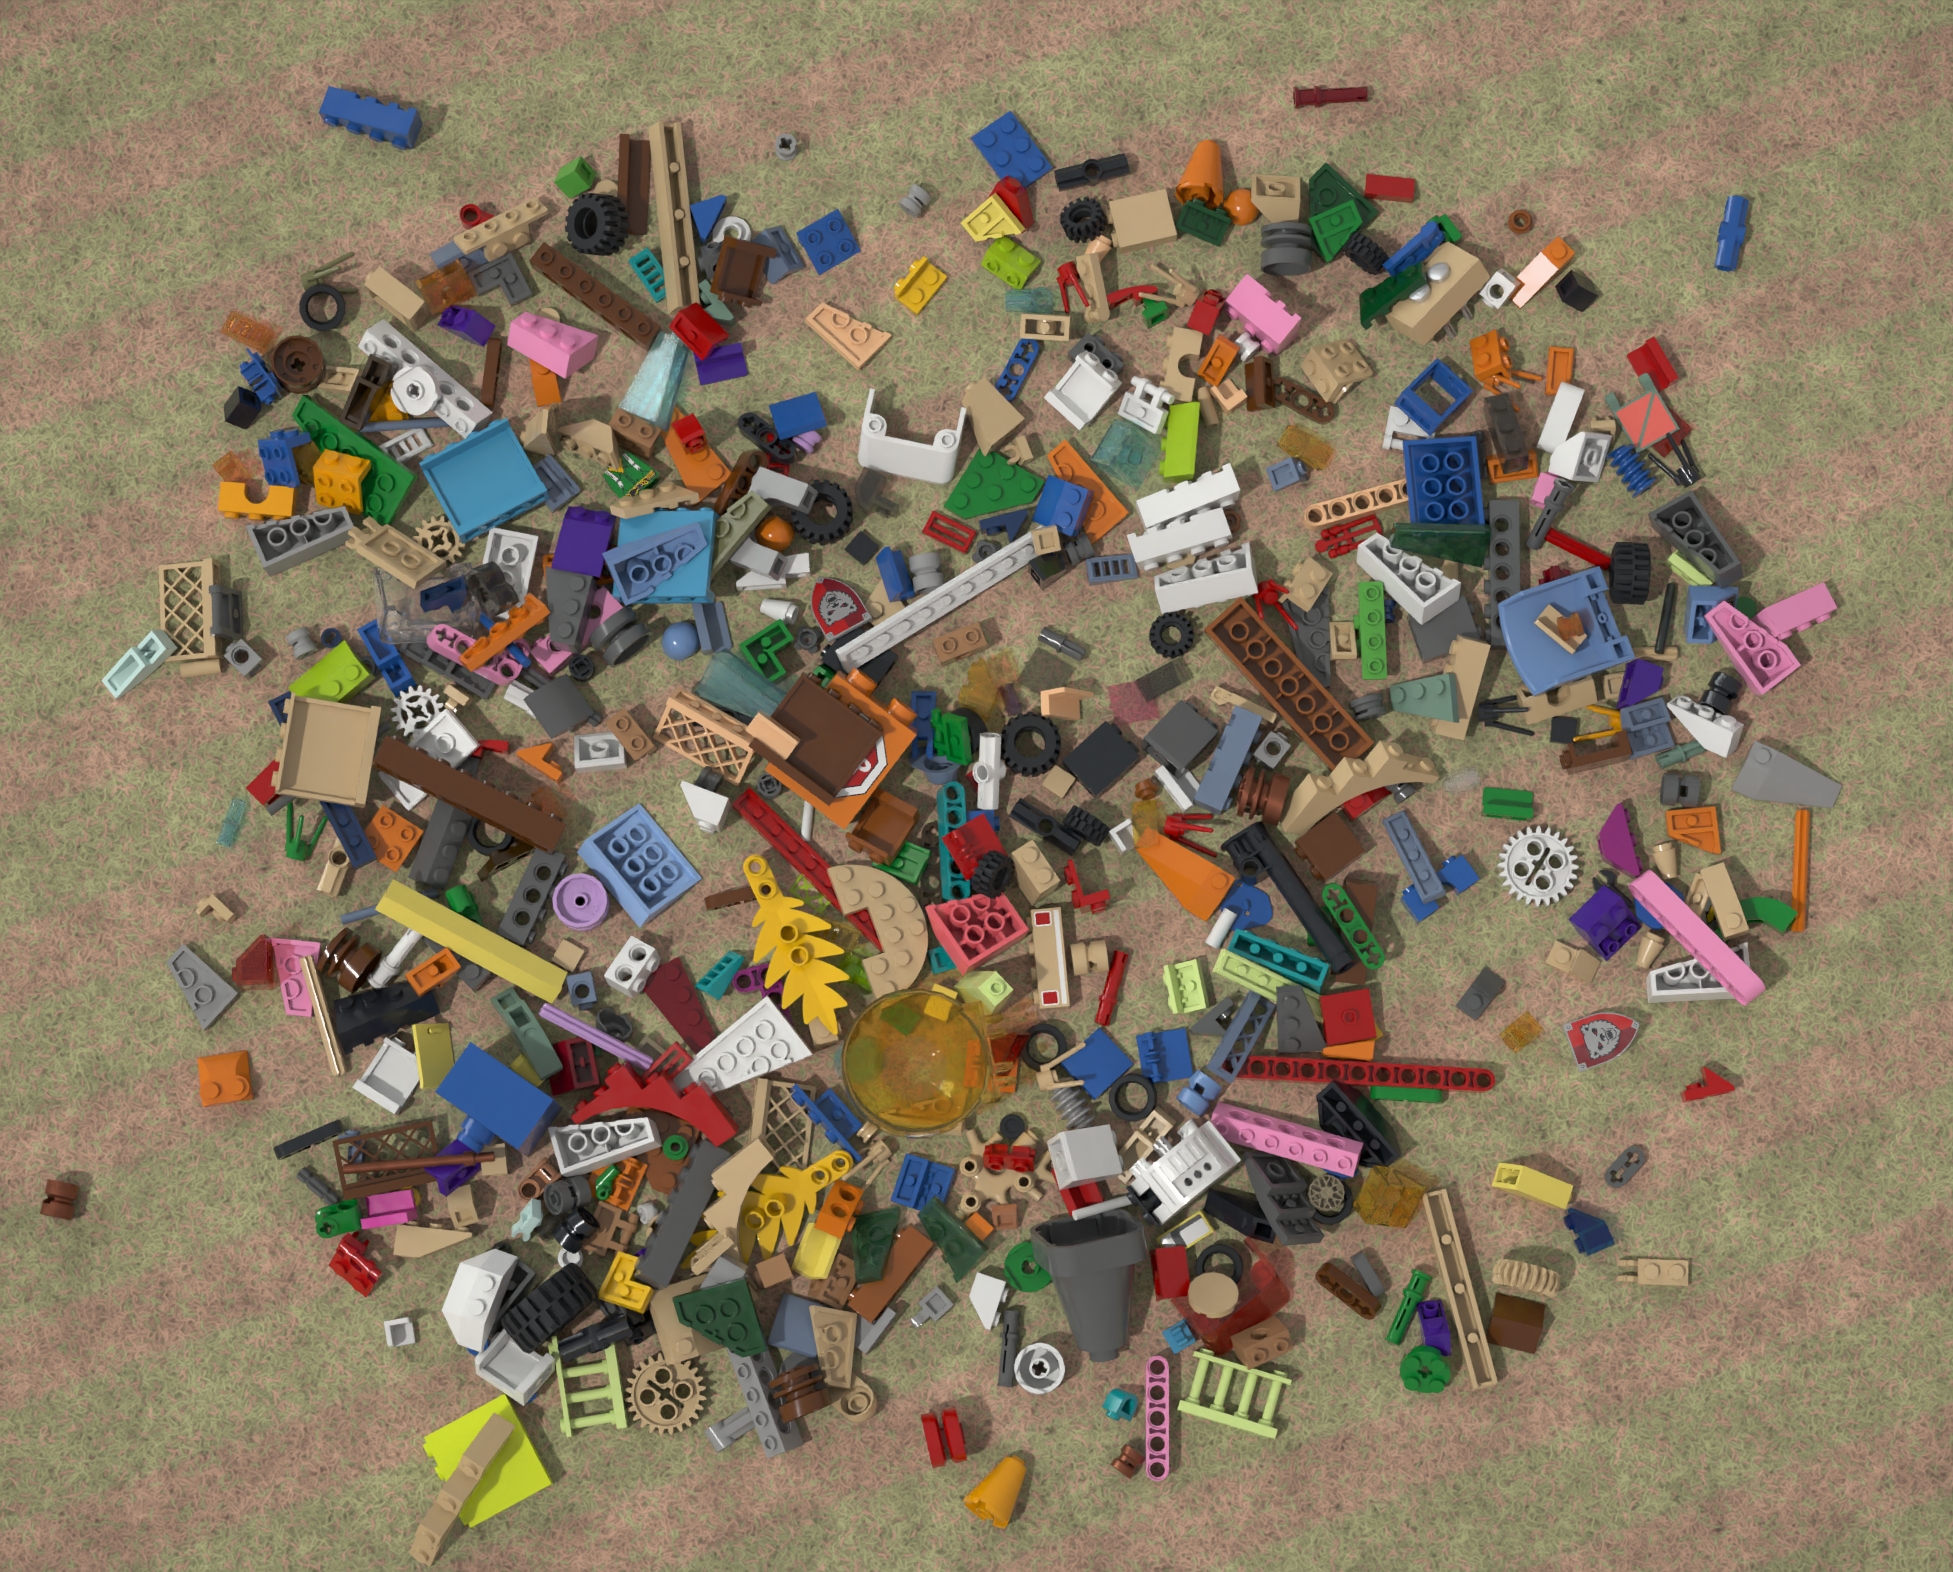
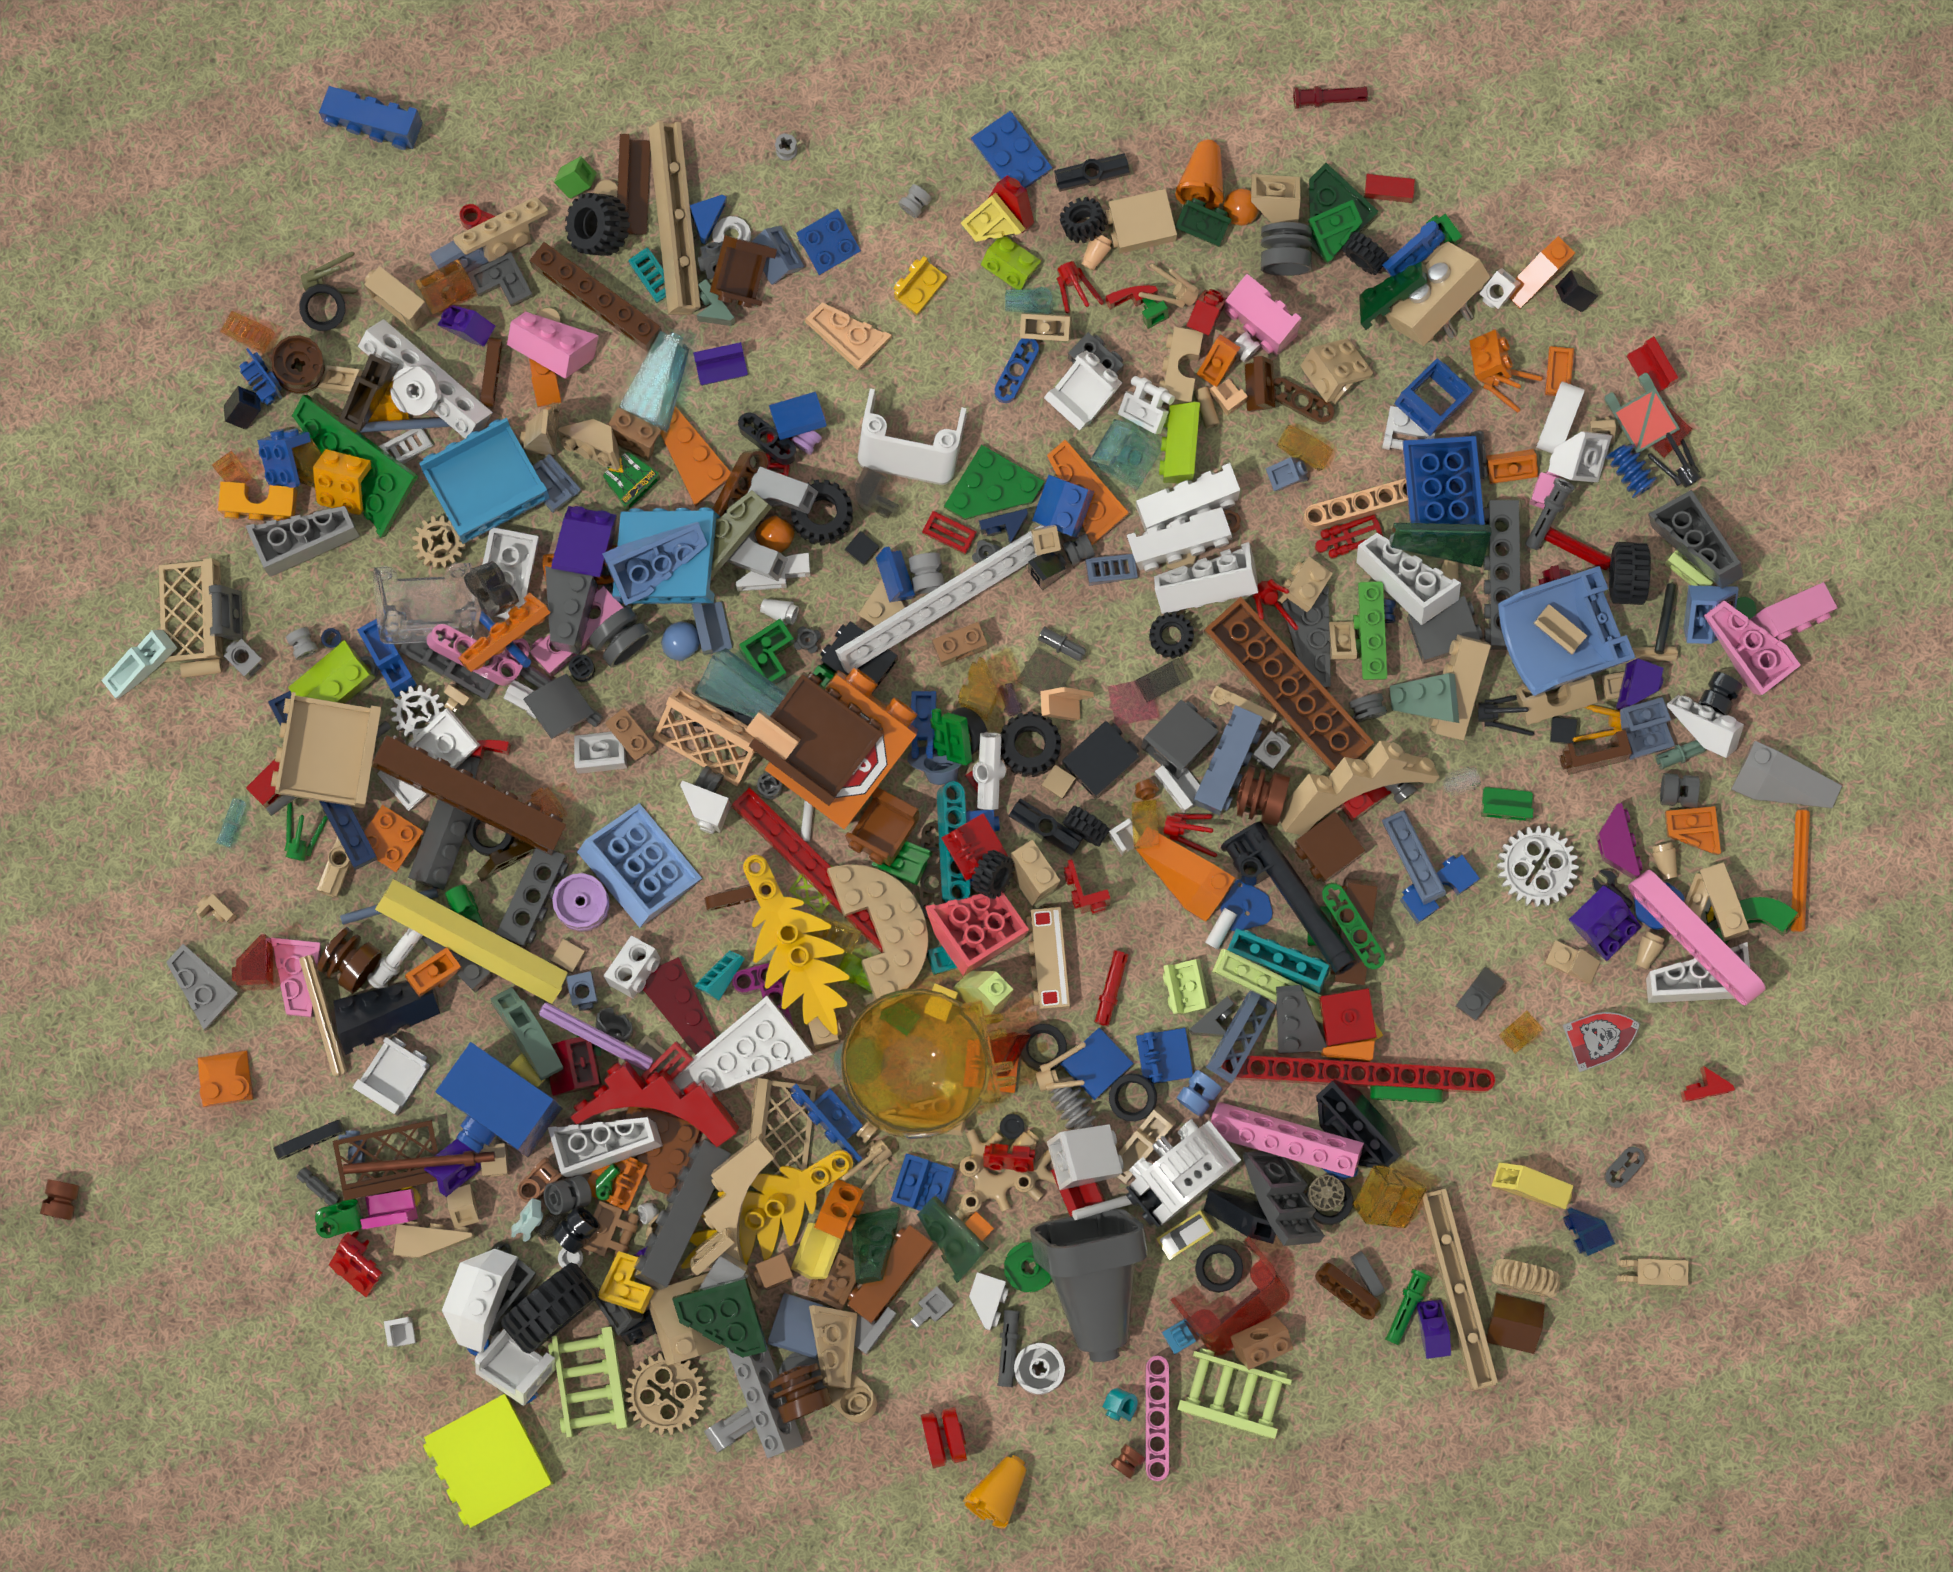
(395, 553): tan tile -> none
(433, 1053): light yellow container -> none
(447, 593): dark blue slope -> none
(459, 1488): tan arch -> none
(536, 758): orange slope -> none
(596, 1337): black piece -> none
(662, 497): tan wing -> none
(675, 1155): green plate -> none
(690, 434): red slope -> none
(698, 330): red panel -> none
(837, 608): shield -> none
(990, 415): tan slope -> none
(1004, 1216): nougat tile -> none
(1021, 452): tan tile -> none
(1089, 957): tan wheel -> none
(1093, 288): tan plate -> none
(1170, 1272): red panel -> none
(1213, 1295): tan tile -> none
(1420, 1381): green plate -> none
(1505, 433): clear smoke brick -> none
(1520, 214): dark orange plate -> none
(1570, 626): clear orange wheel -> none
(1731, 233): blue piece -> none

